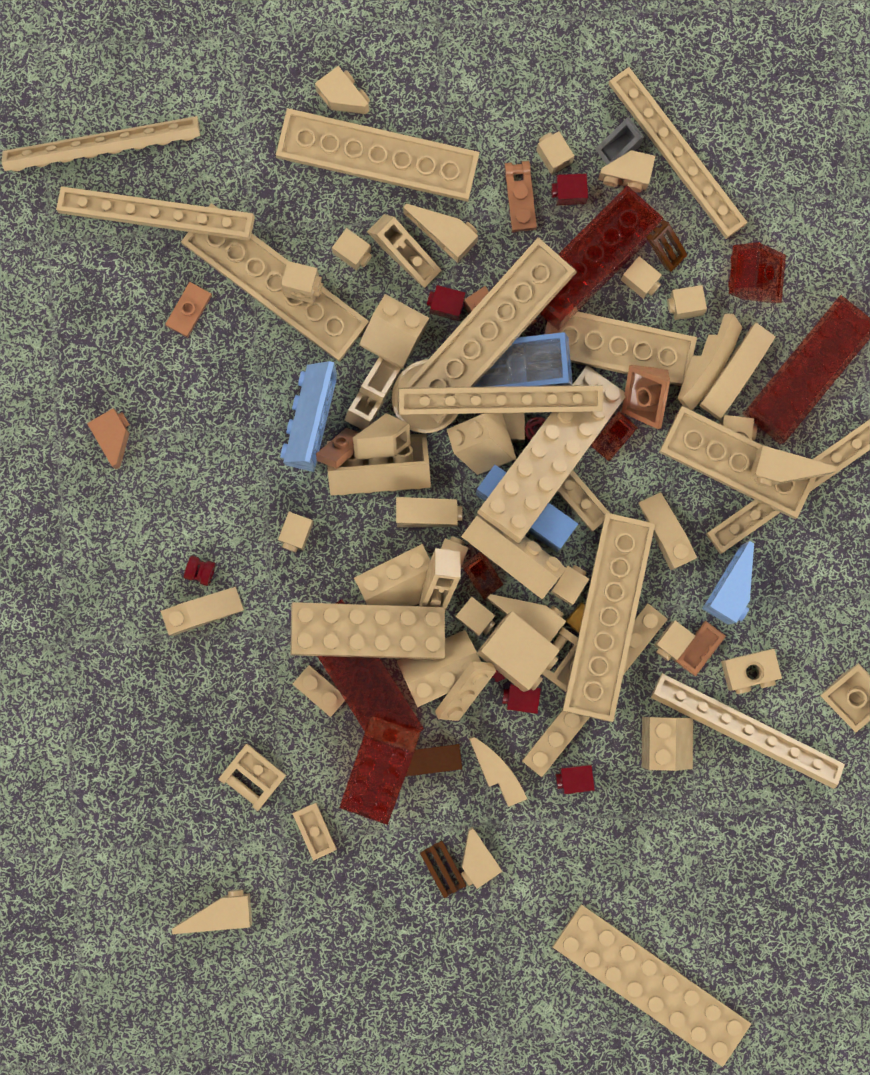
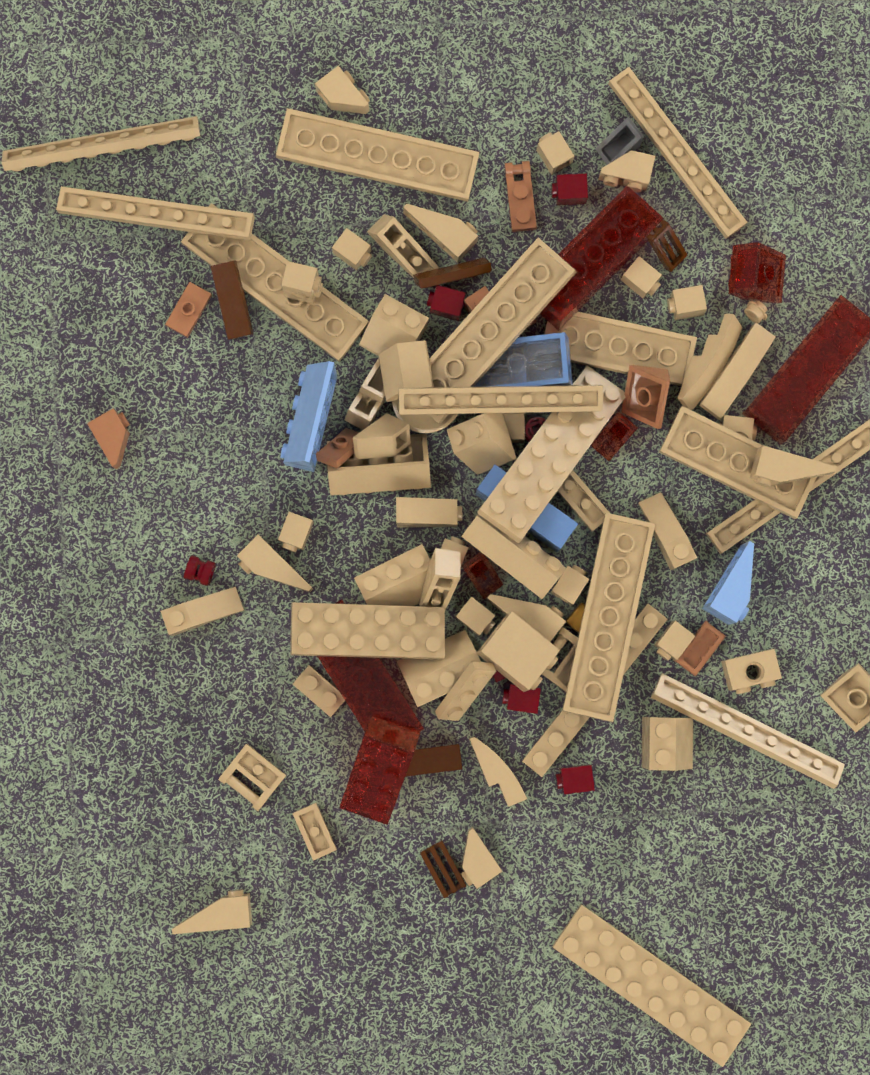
(232, 299): none -> reddish brown tile
(267, 563): none -> tan slope
(405, 367): none -> tan slope
(452, 273): none -> reddish brown tile
(756, 311): none -> tan plate

